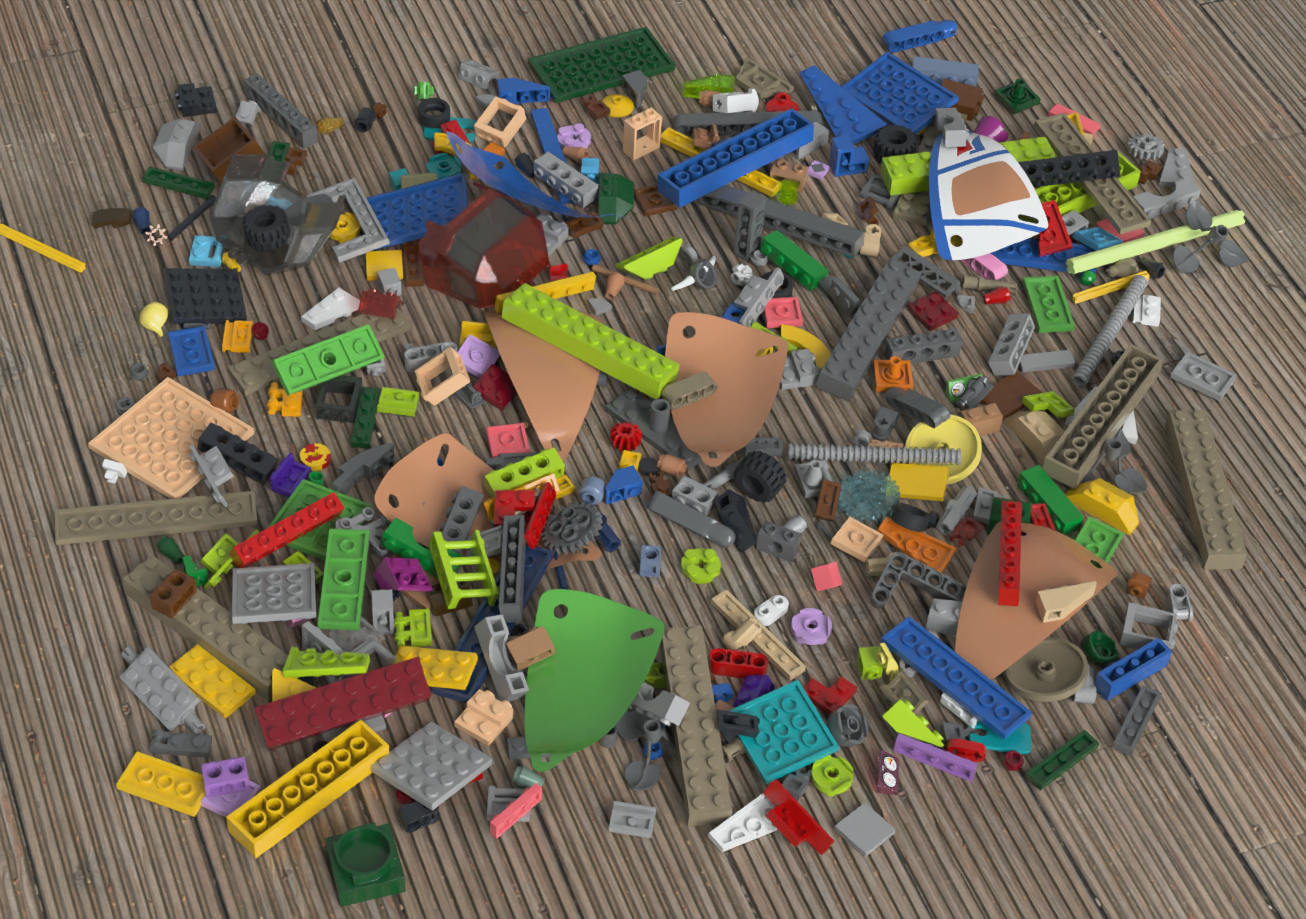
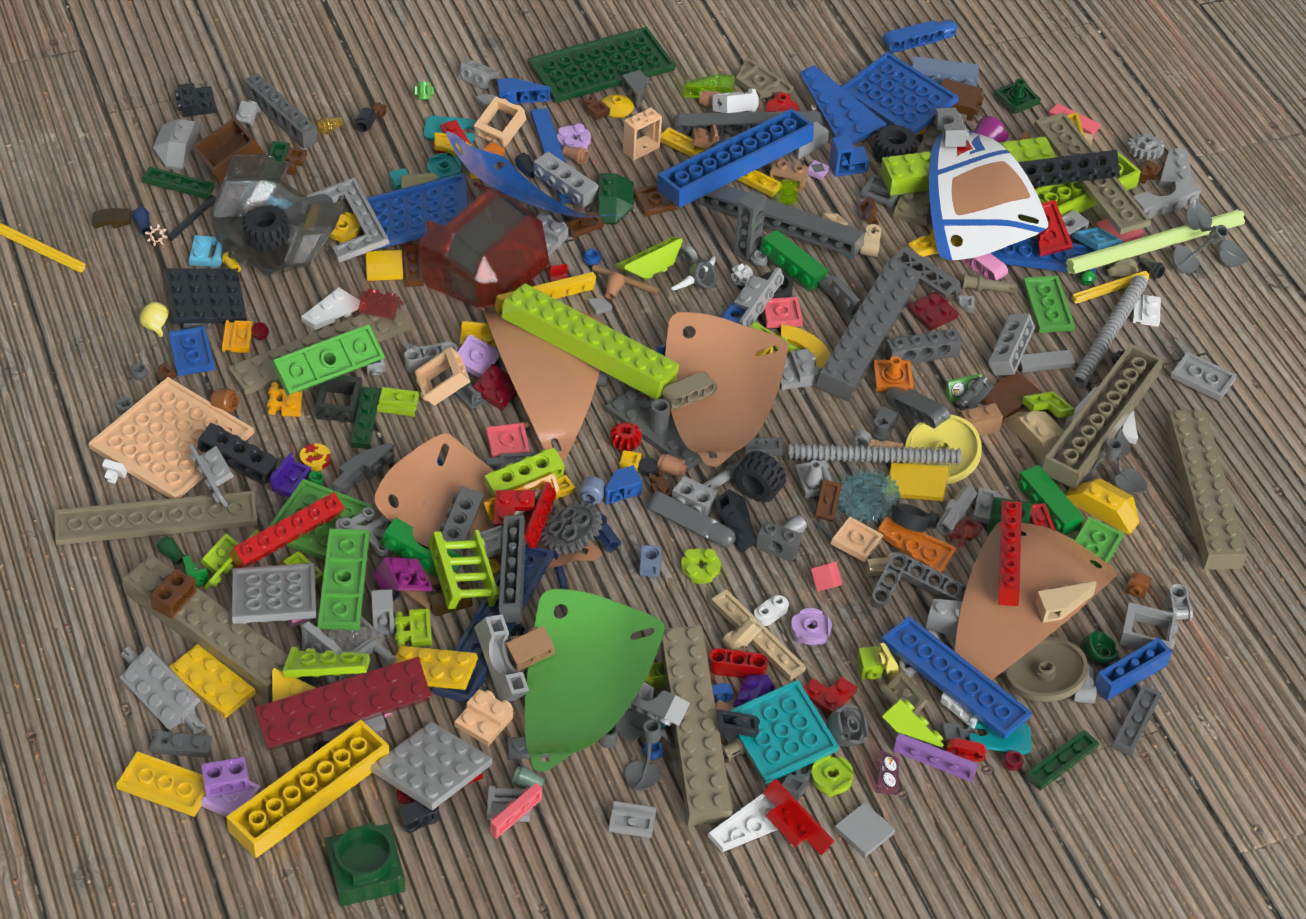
(389, 281): light grey brick -> none
(433, 104): black tyre -> none
(590, 169): dark azure brick -> none
(997, 296): red cone -> none

